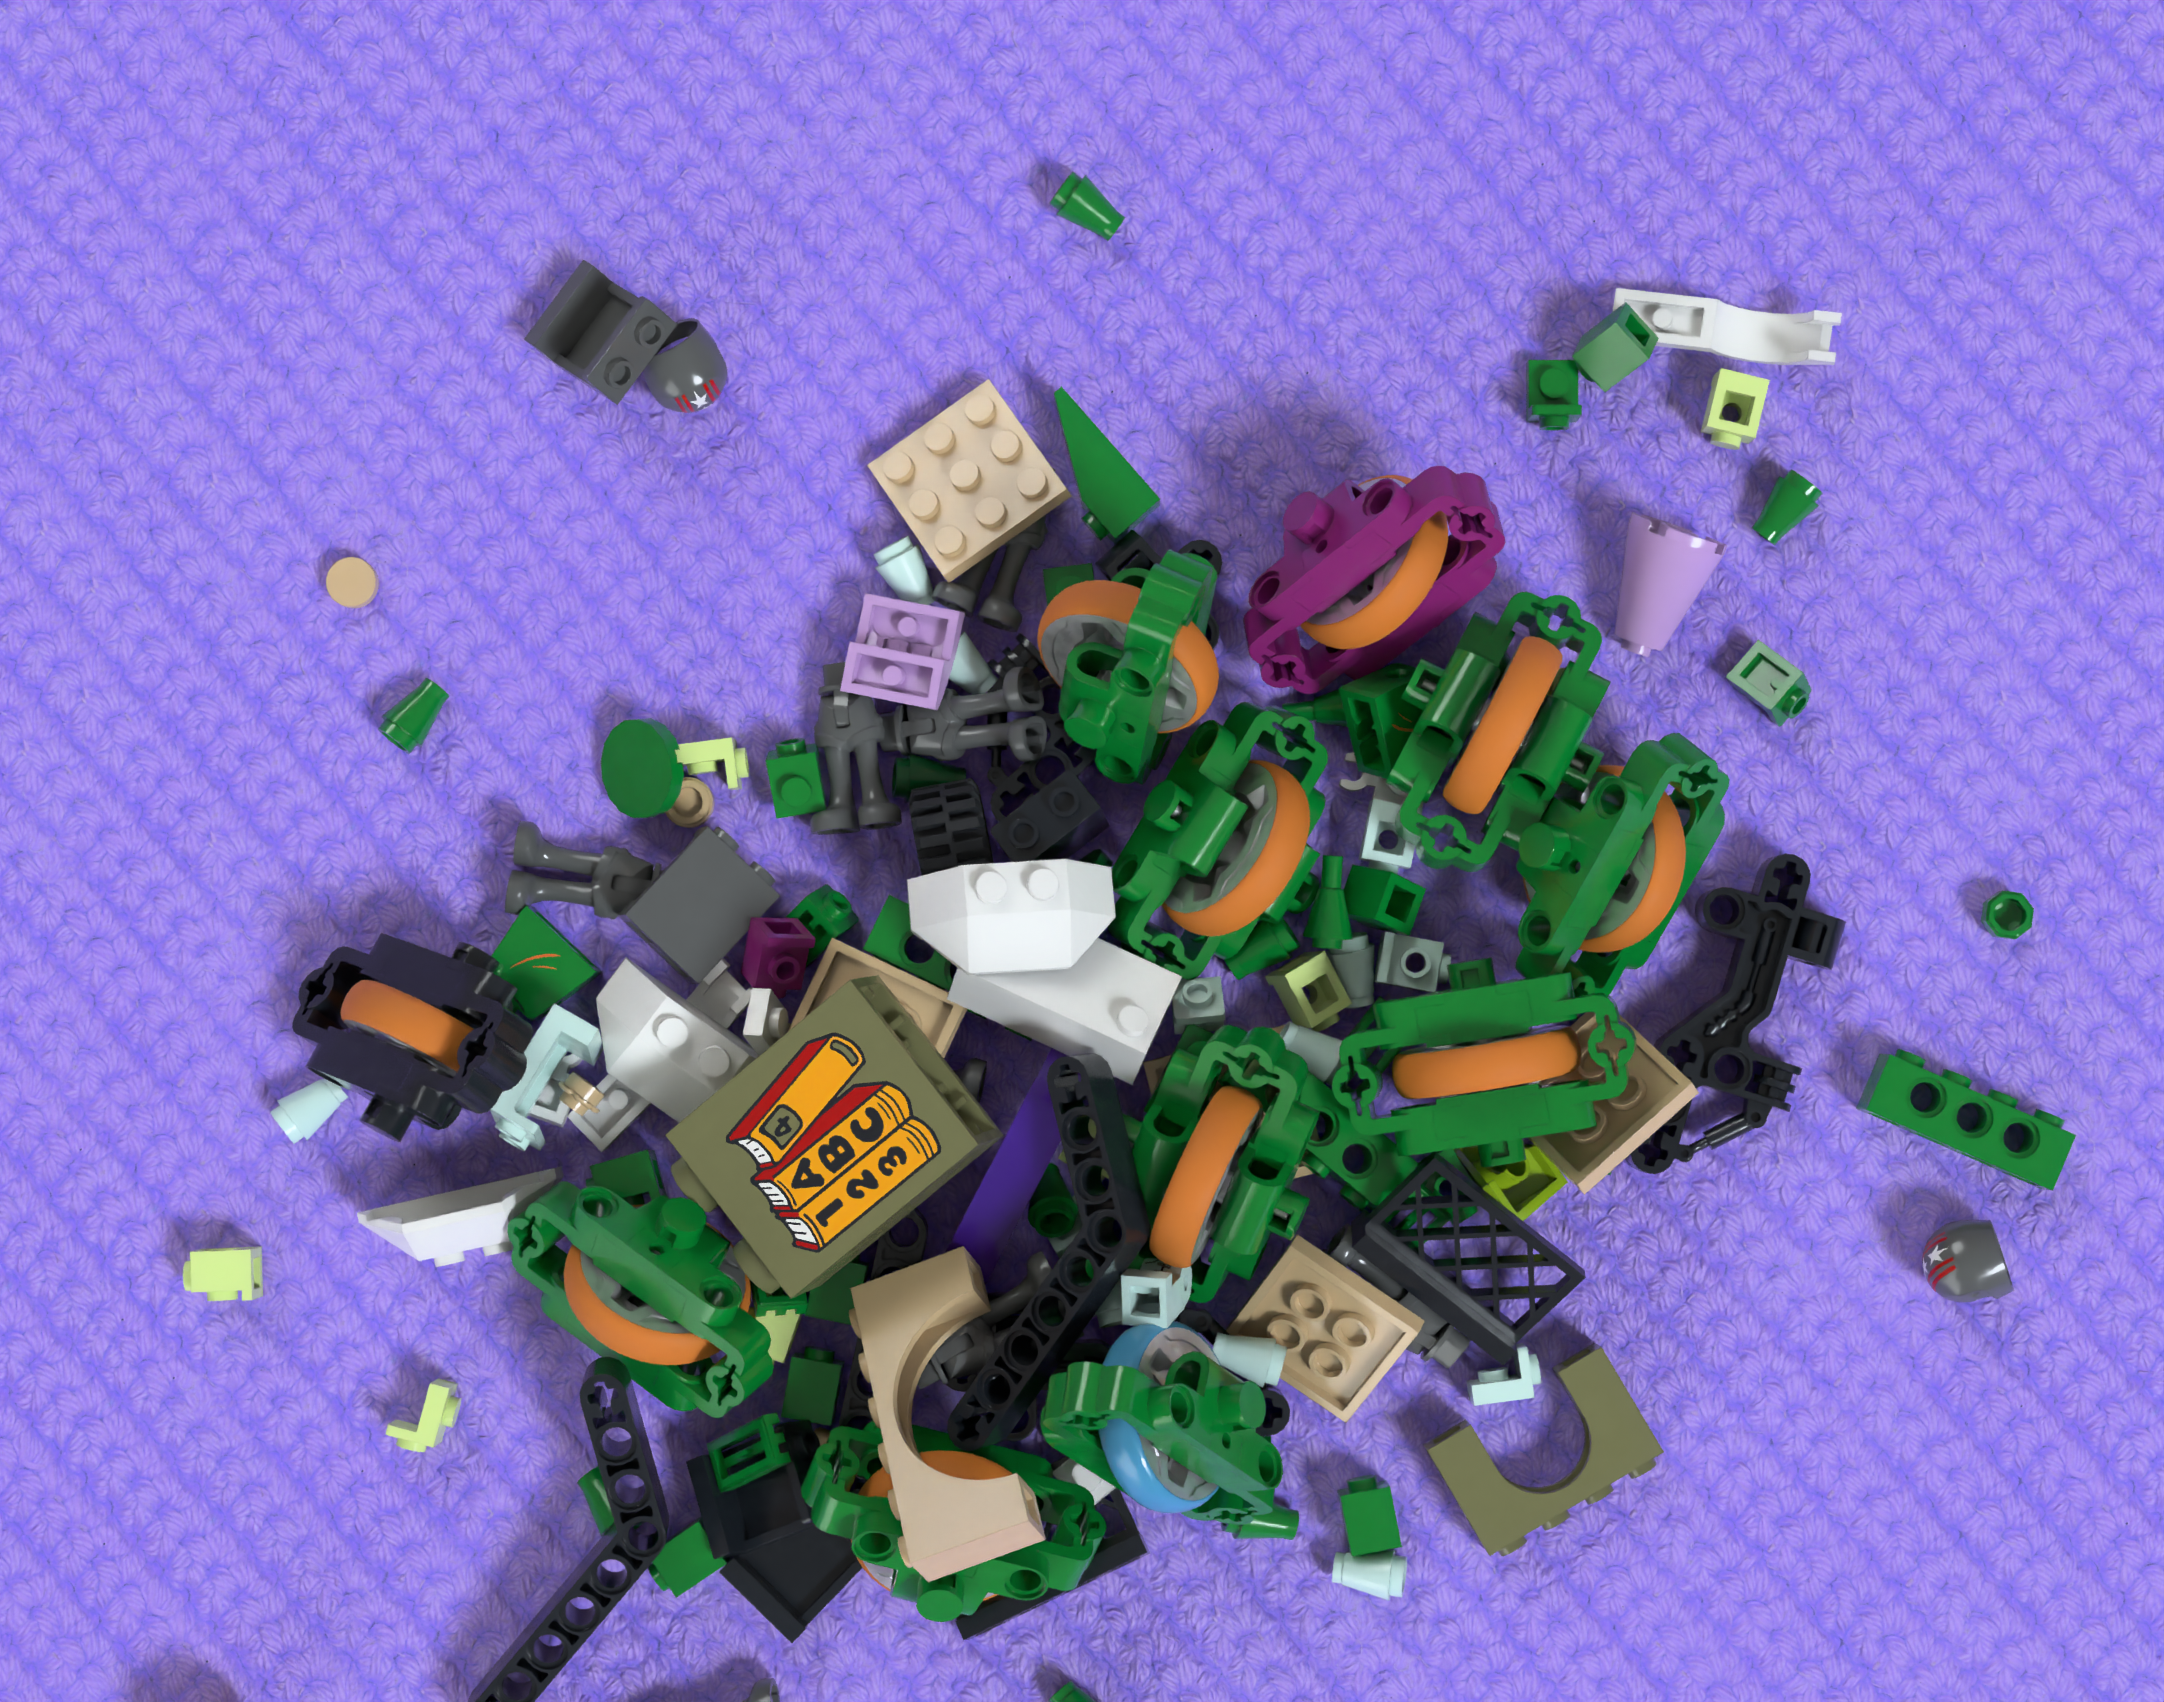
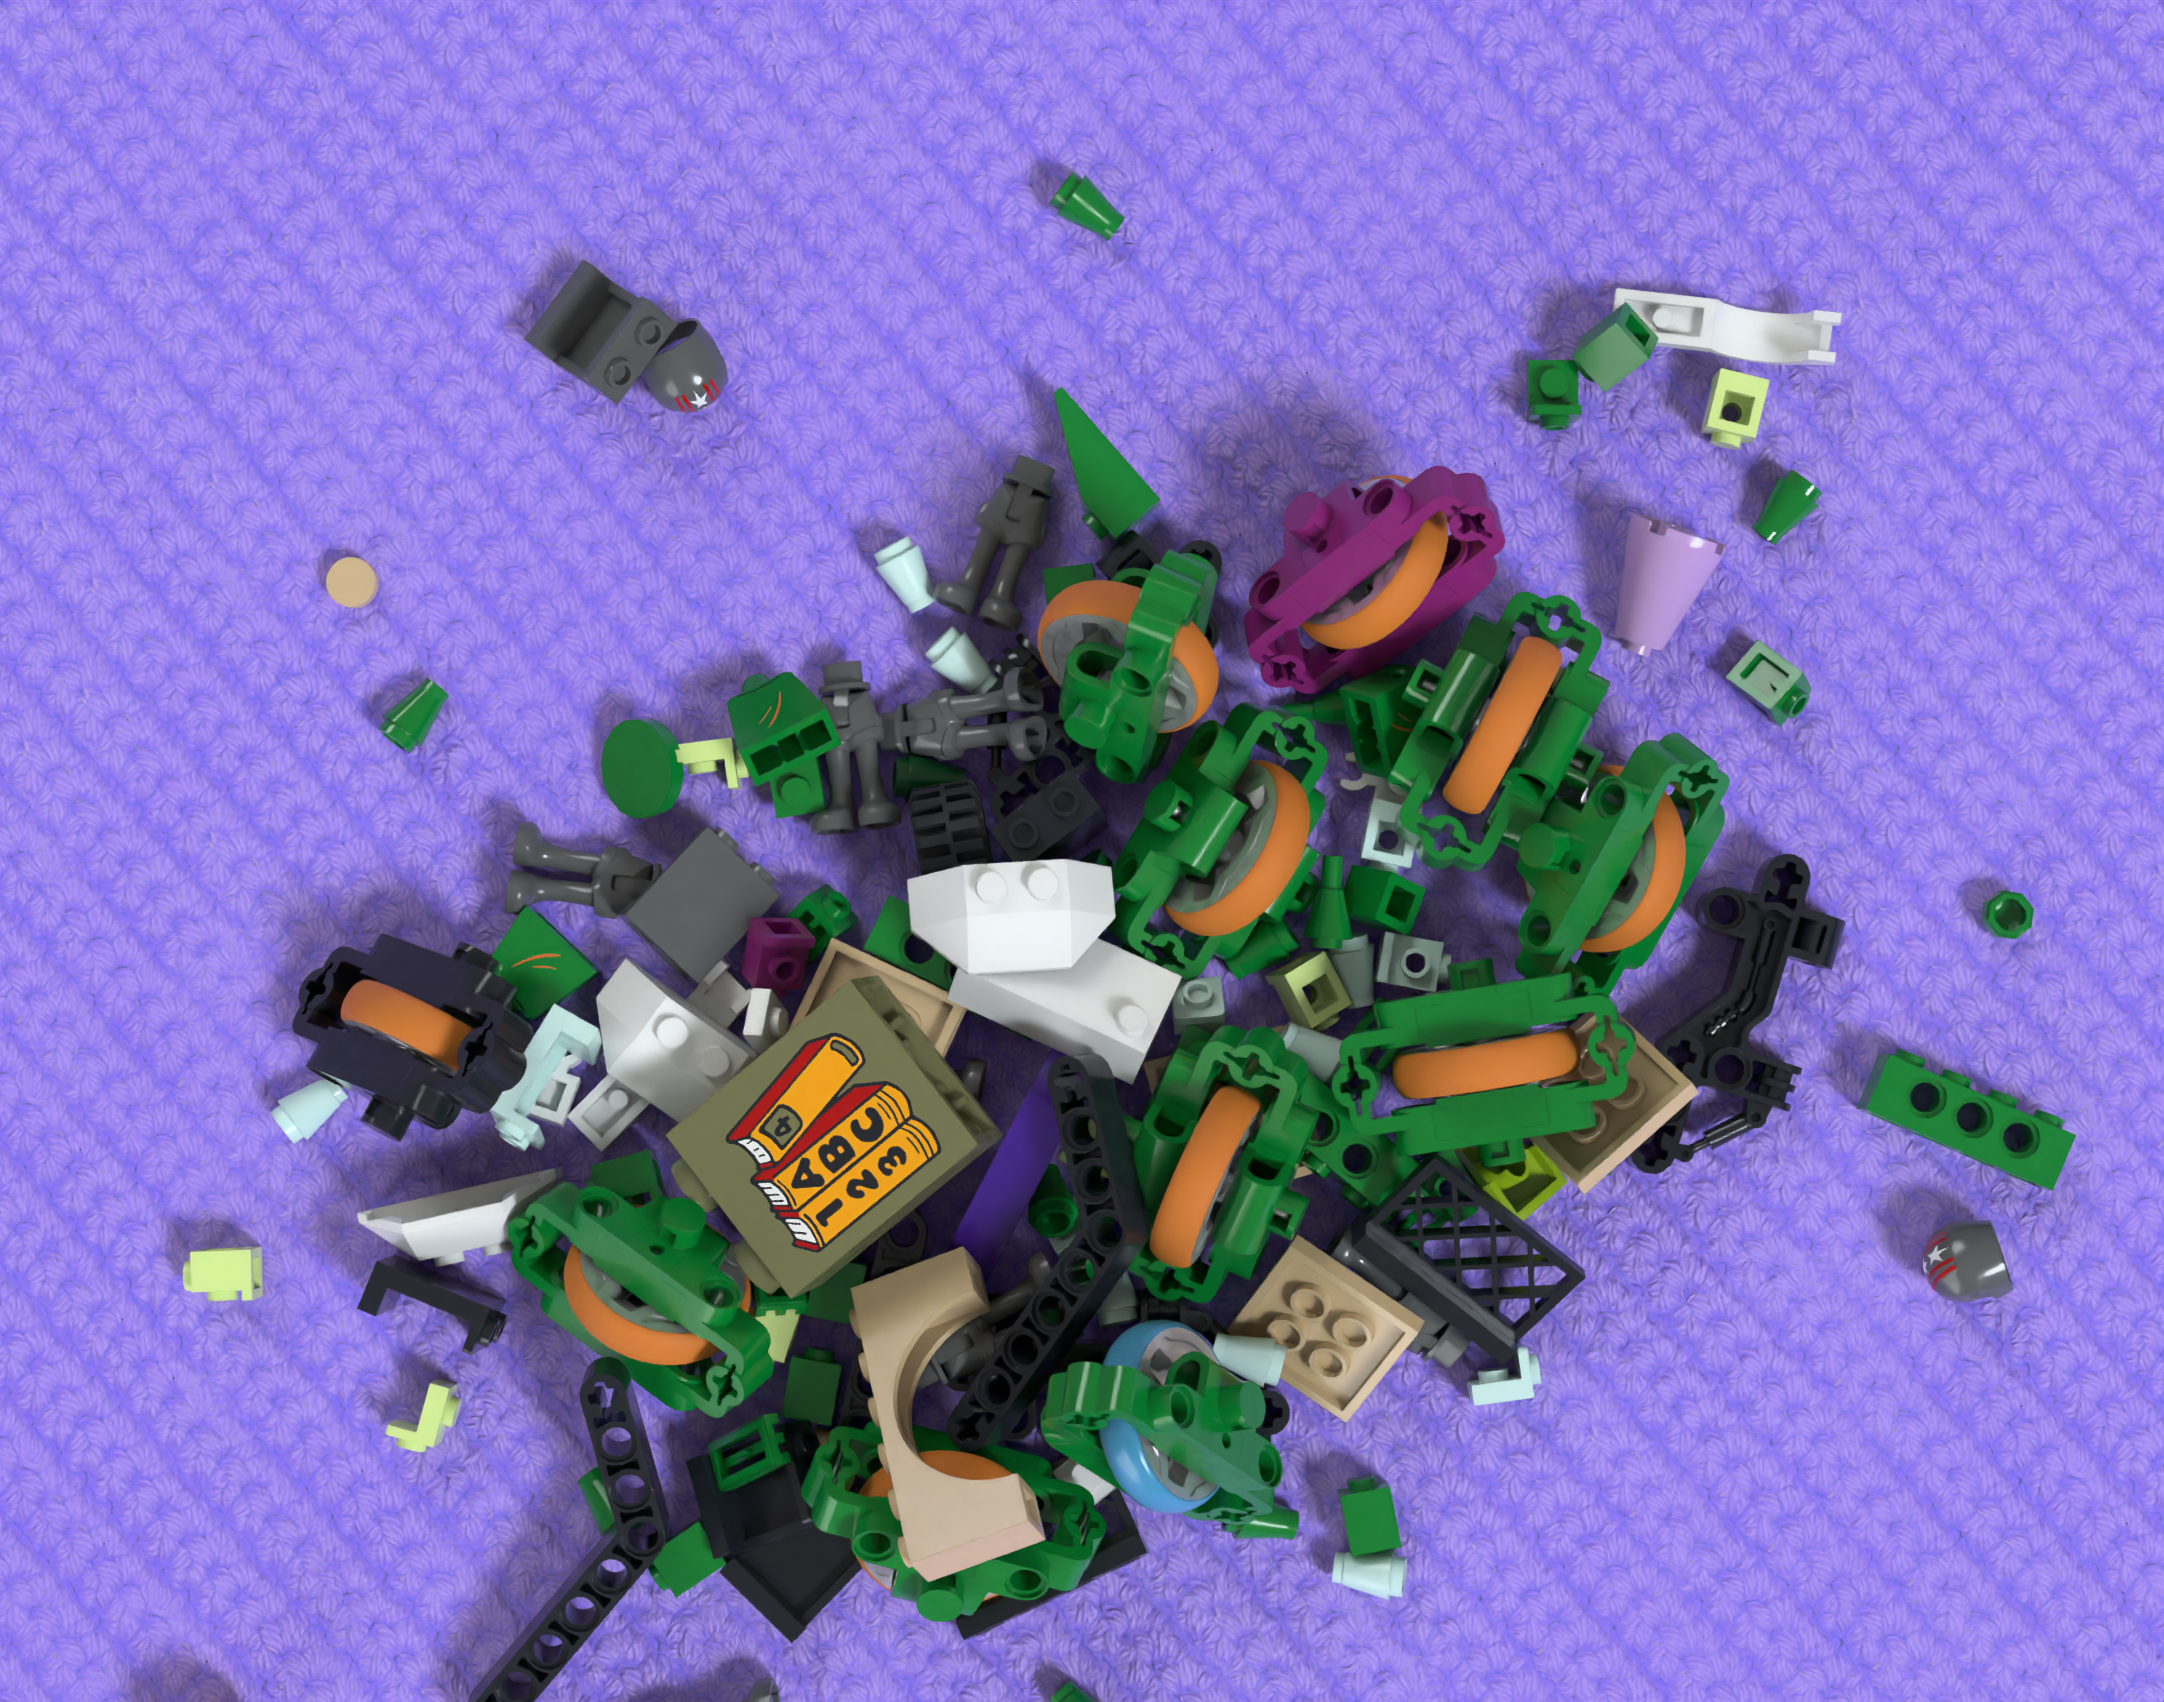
(401, 1276): none -> black panel
(580, 1094): tan plate -> none
(693, 804): tan tile -> none
(779, 725): none -> green torso
(902, 651): lavender slope -> none
(969, 480): tan plate -> none
(1154, 1293): light aqua leg -> none
(1614, 1445): olive arch -> none

